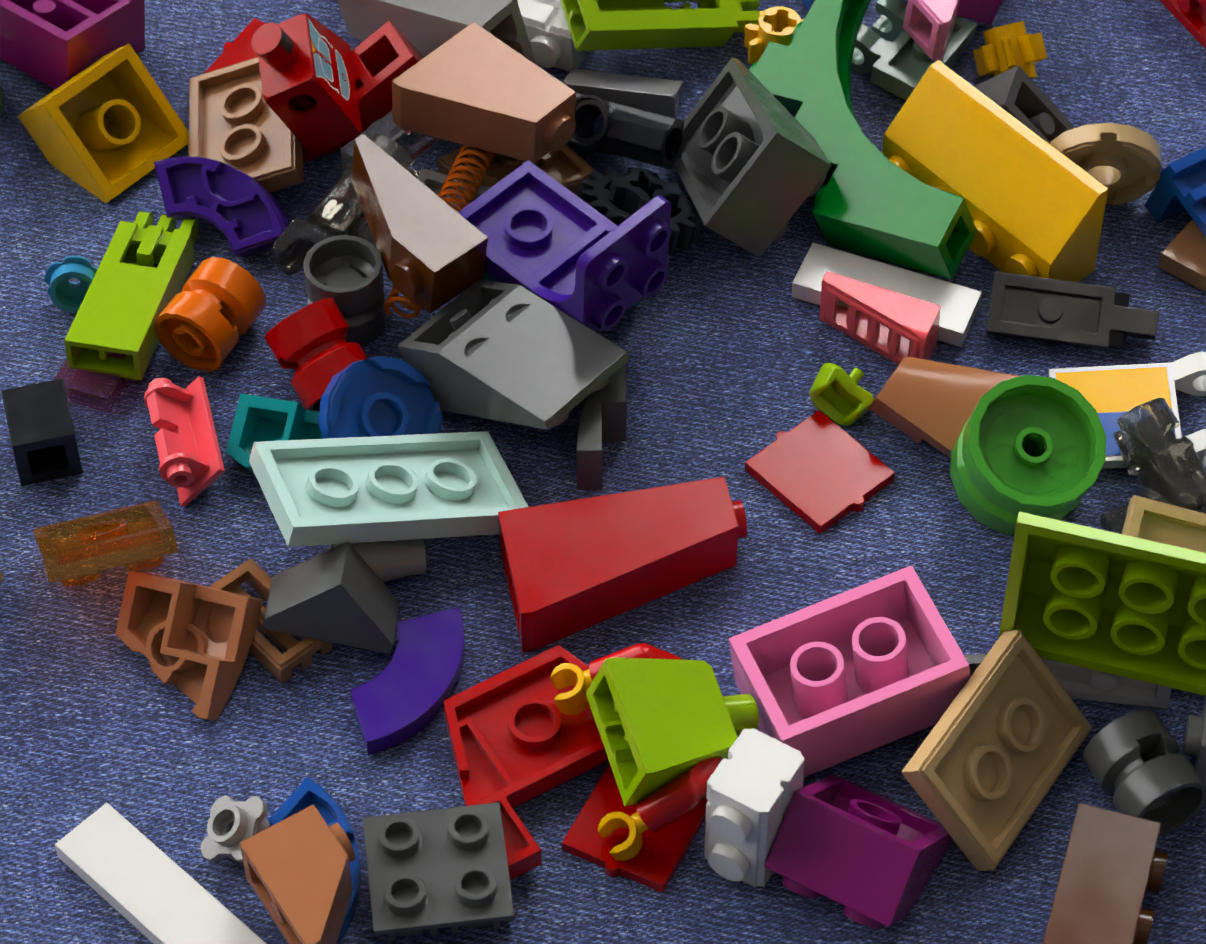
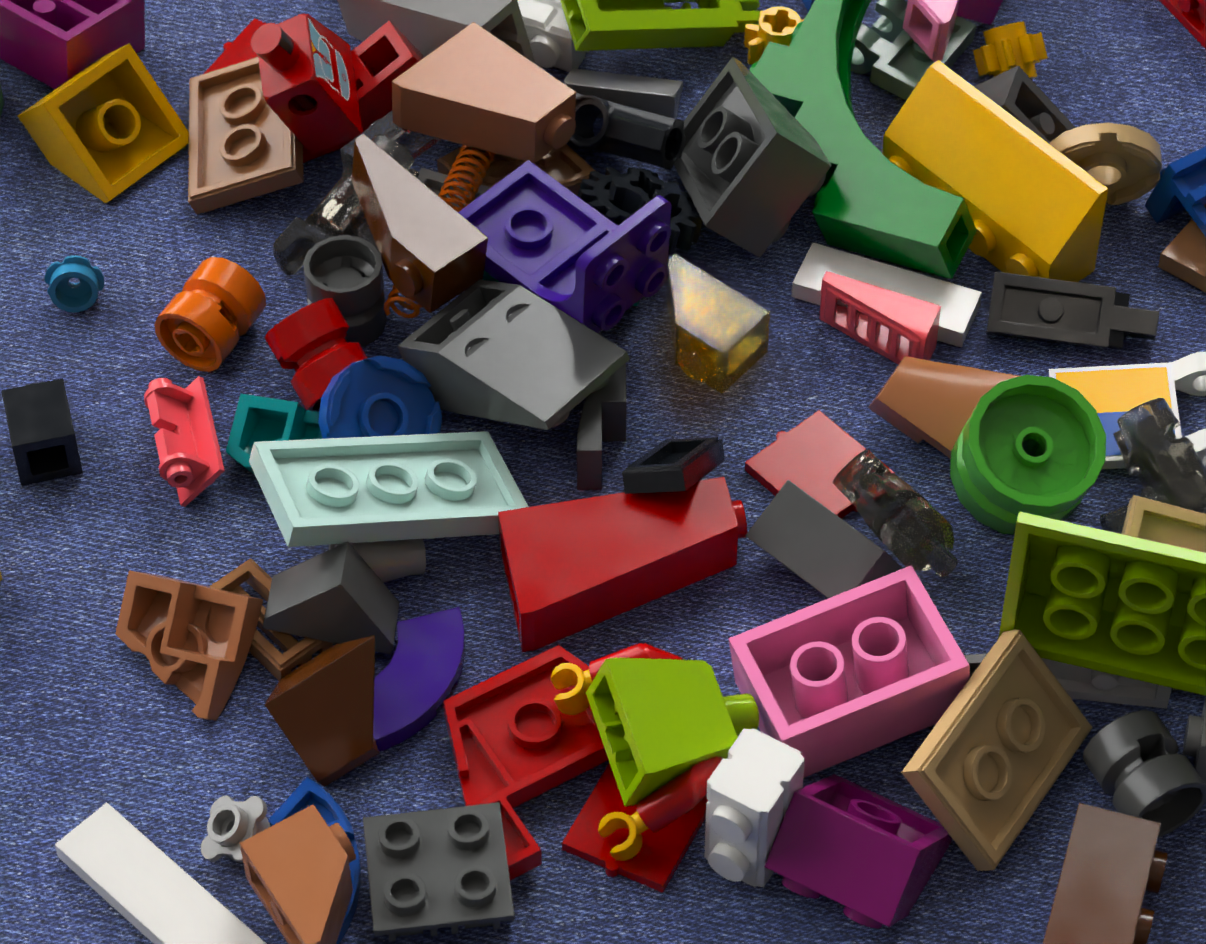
(86, 545): clear orange plate -> none
(92, 388): clear pink tile -> none
(130, 295): lime hinge -> none
(225, 198): dark purple tile -> none
(330, 709): none -> reddish brown slope
(673, 465): none -> black tile
(713, 326): none -> clear yellow slope
(818, 543): none -> dark grey hinge
(839, 394): lime piece -> none
(898, 515): none -> clear smoke piece

